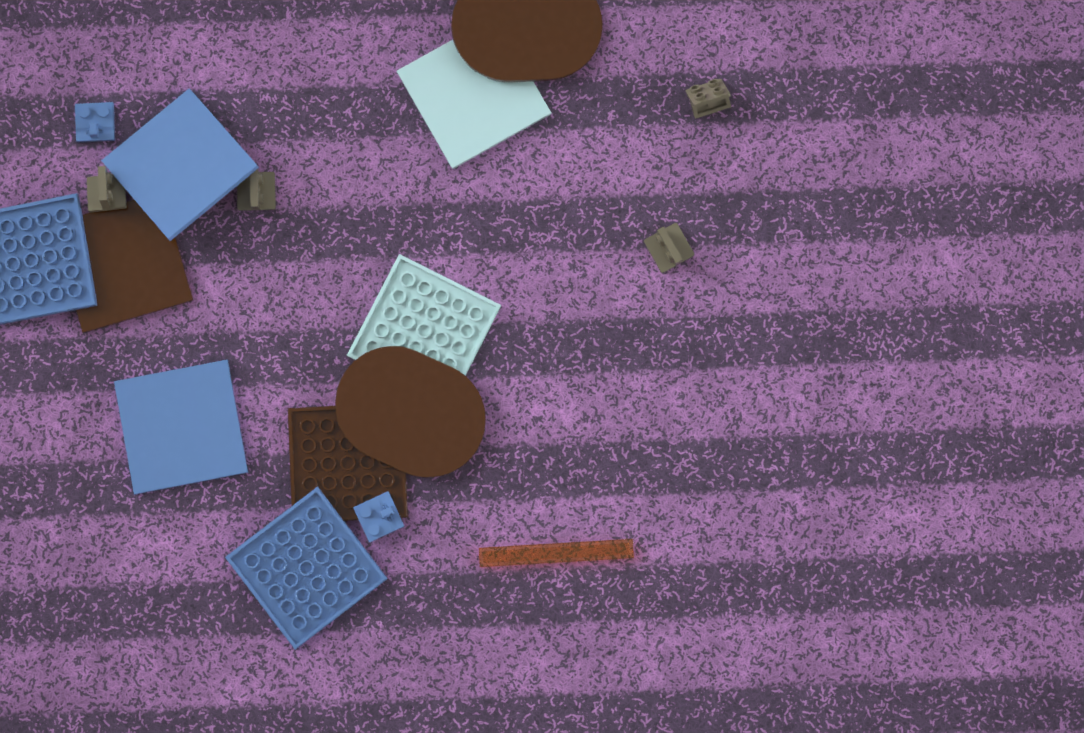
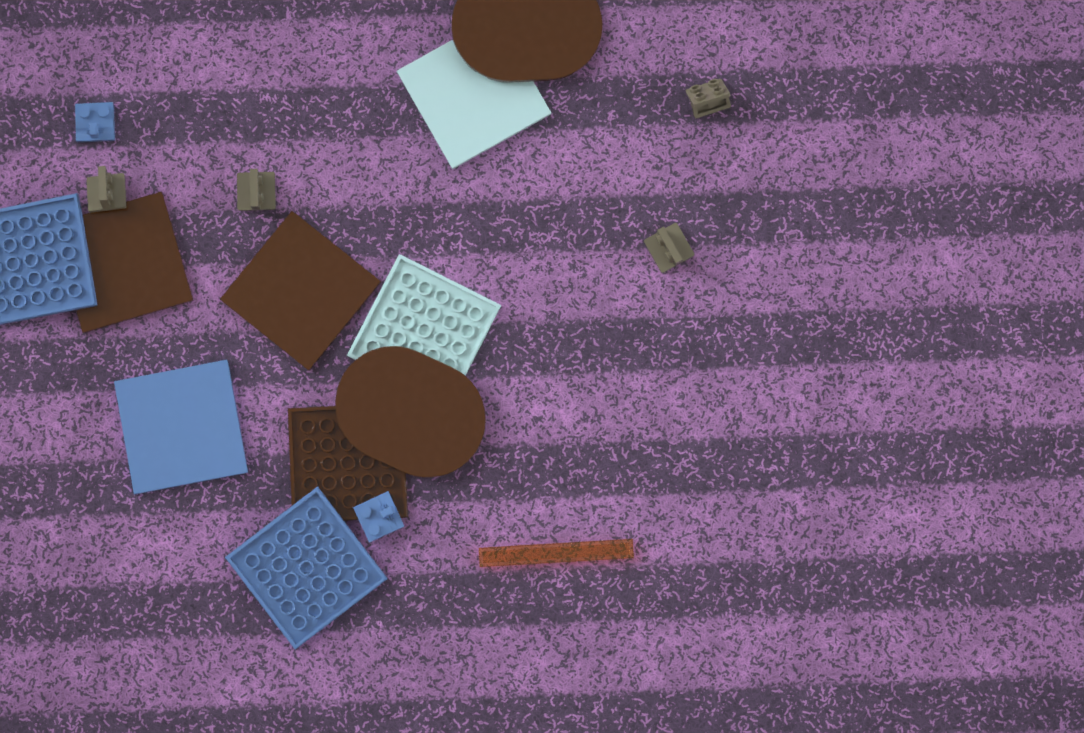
(180, 164): medium blue tile -> none
(300, 290): none -> reddish brown tile

